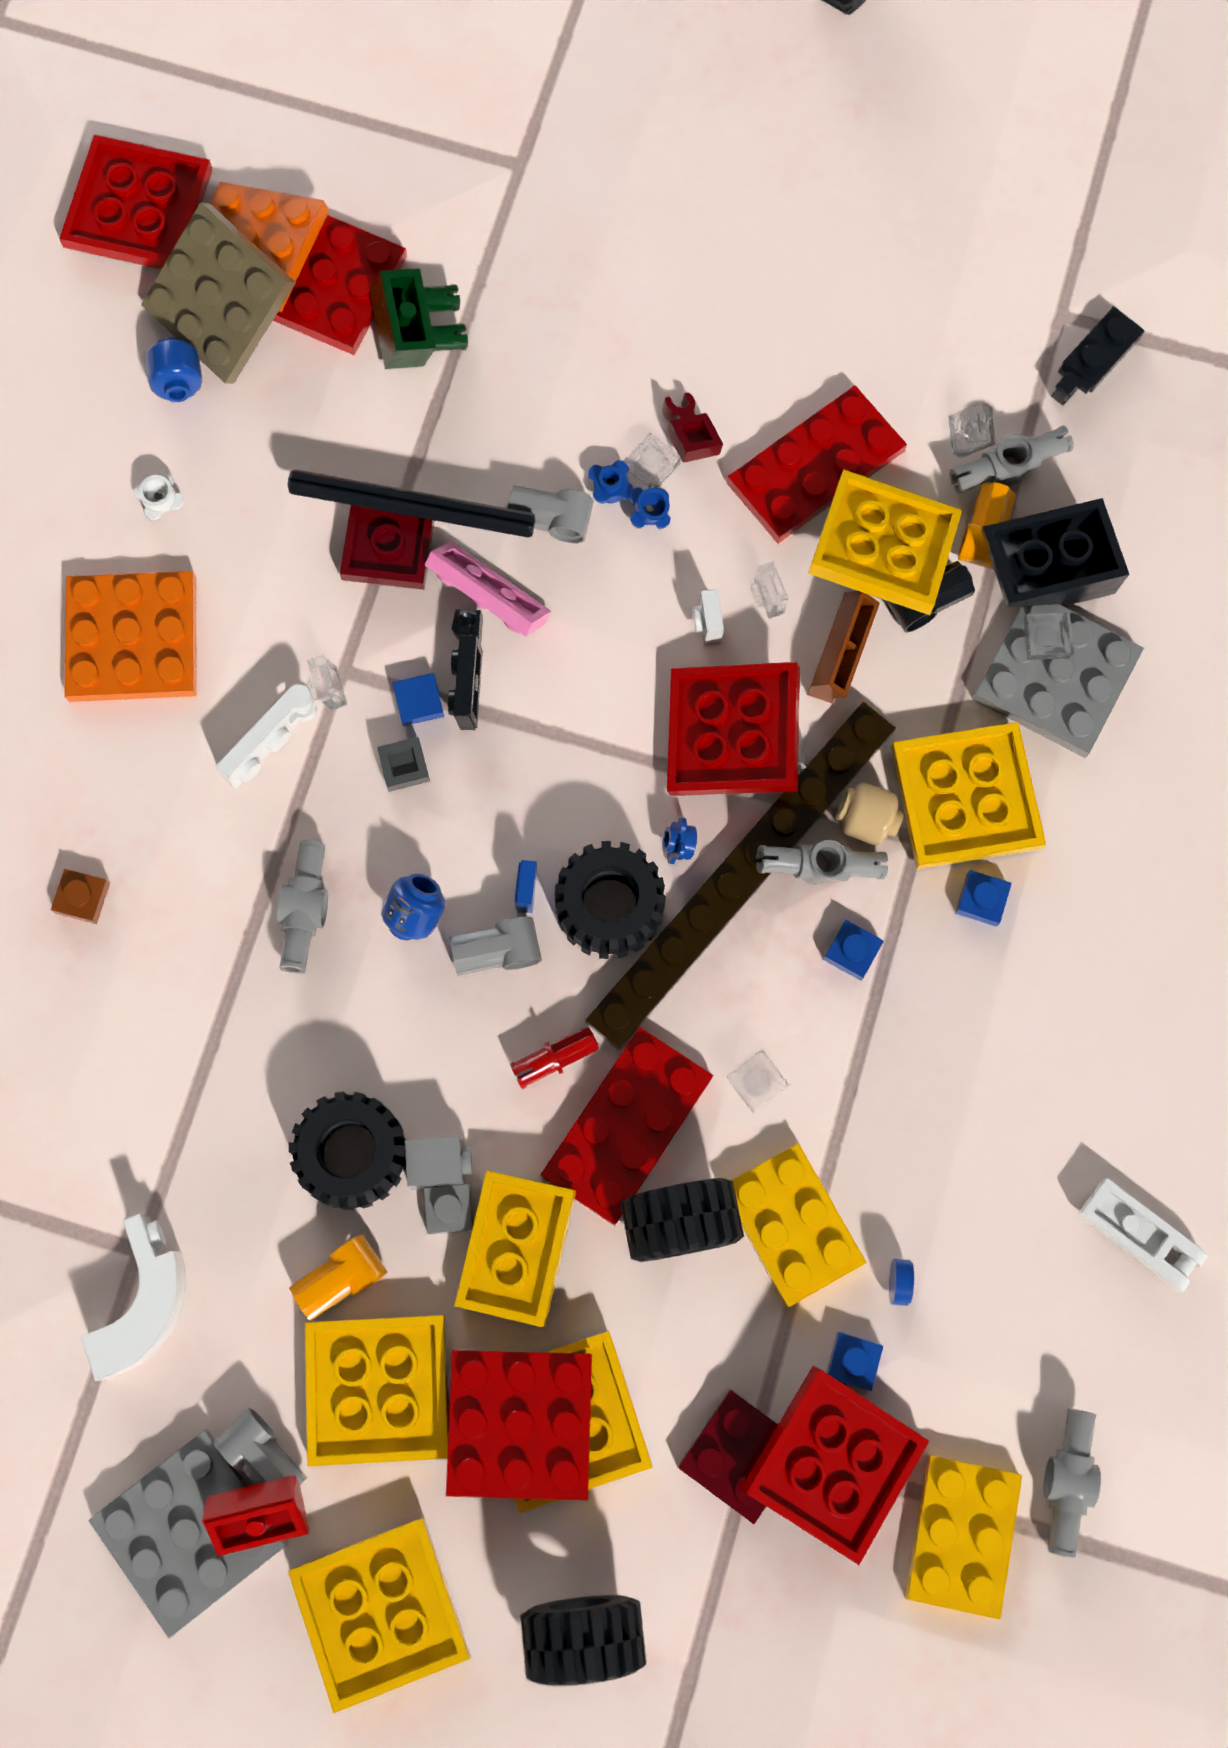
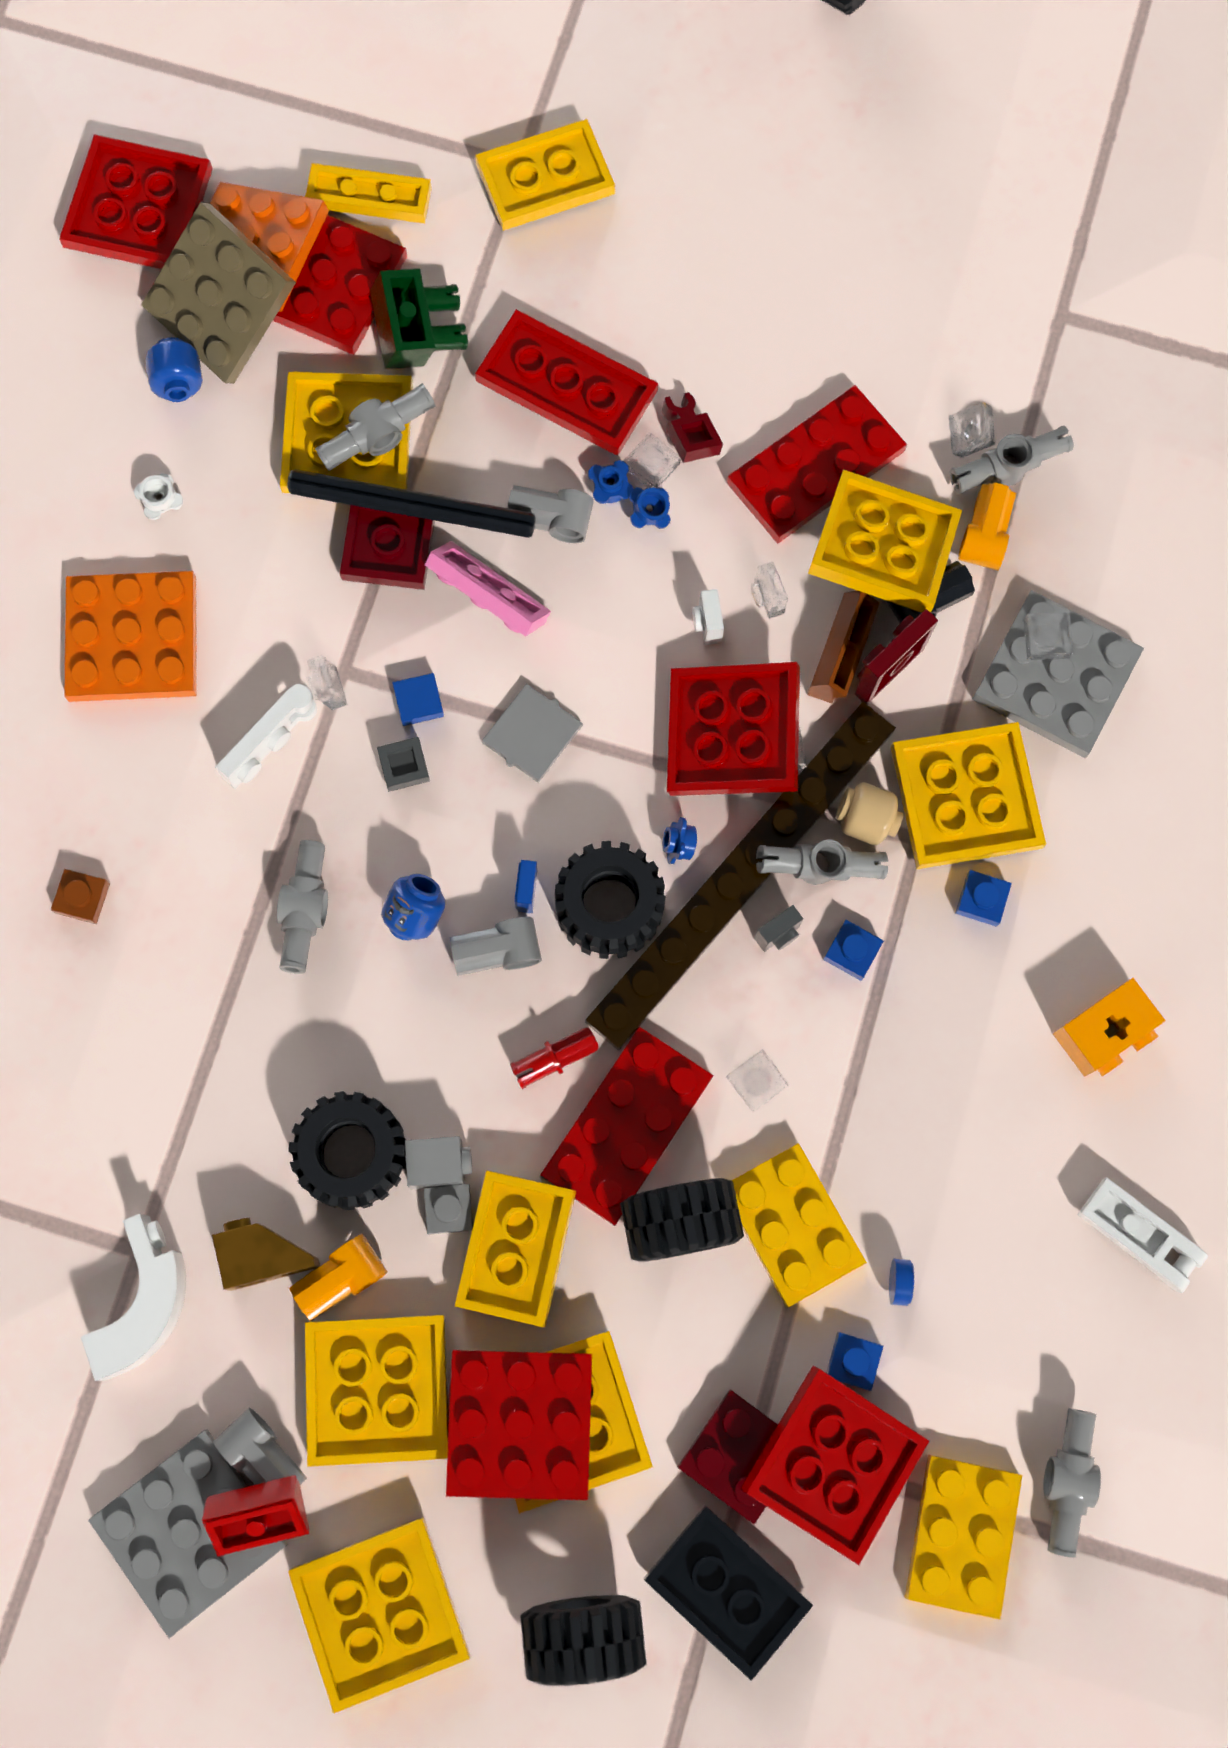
(256, 1254): none -> pearl gold slope
(319, 410): none -> yellow plate
(370, 192): none -> yellow plate
(375, 427): none -> light grey pin
(467, 666): black hinge -> none
(532, 733): none -> light grey piece
(545, 174): none -> yellow plate
(566, 382): none -> red plate
(728, 1592): none -> black plate
(780, 930): none -> dark grey plate
(888, 662): none -> dark red plate
(1057, 556): black slope -> none
(1097, 355): black hinge -> none
(1126, 1009): none -> light orange brick

